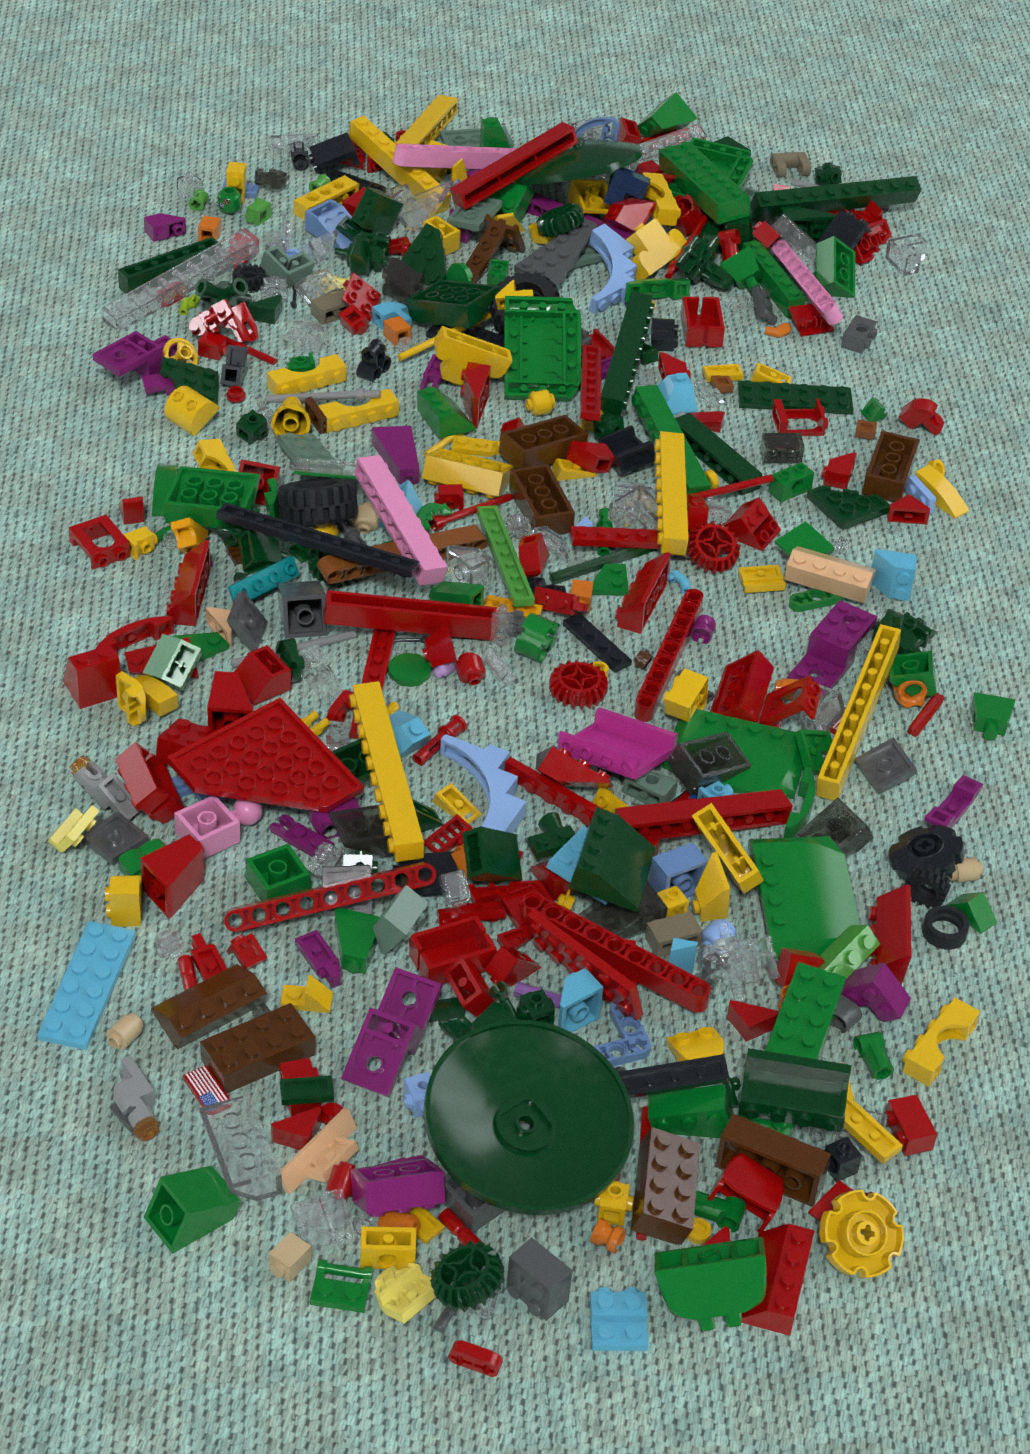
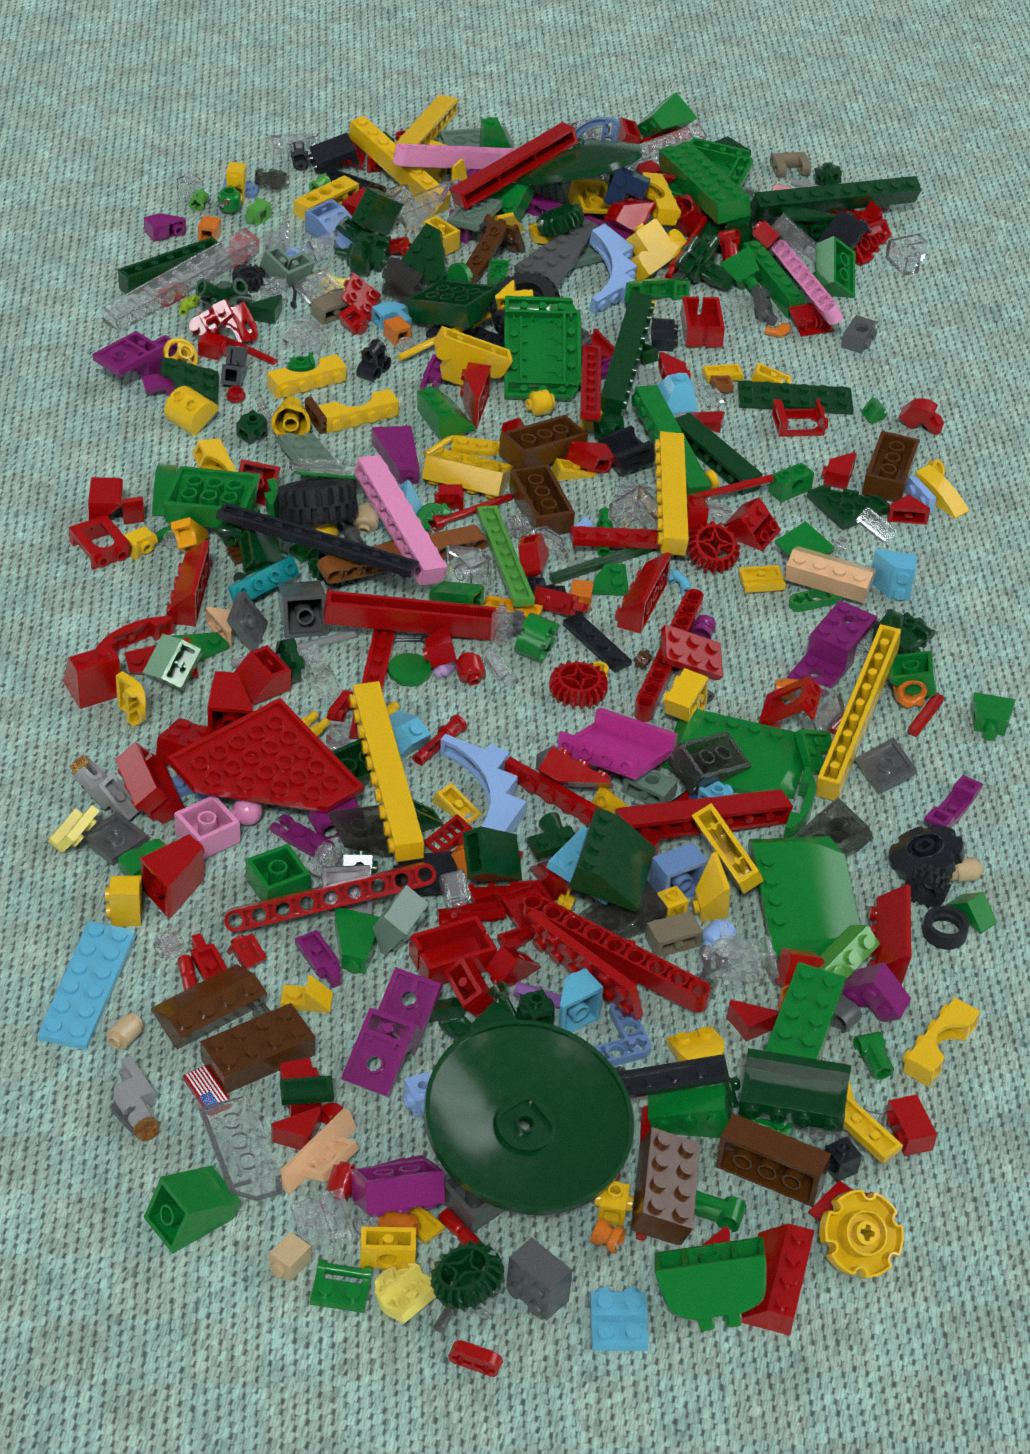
(104, 496): none -> red slope
(158, 695): yellow slope -> none
(359, 394): light grey bar -> none
(683, 954): medium azure slope -> none
(691, 652): none -> red plate
(701, 1231): yellow tile -> none
(743, 687): red slope -> none
(753, 1184): red piece -> none
(782, 447): clear smoke brick -> none
(866, 429): dark orange plate -> none
(876, 526): none -> clear plate

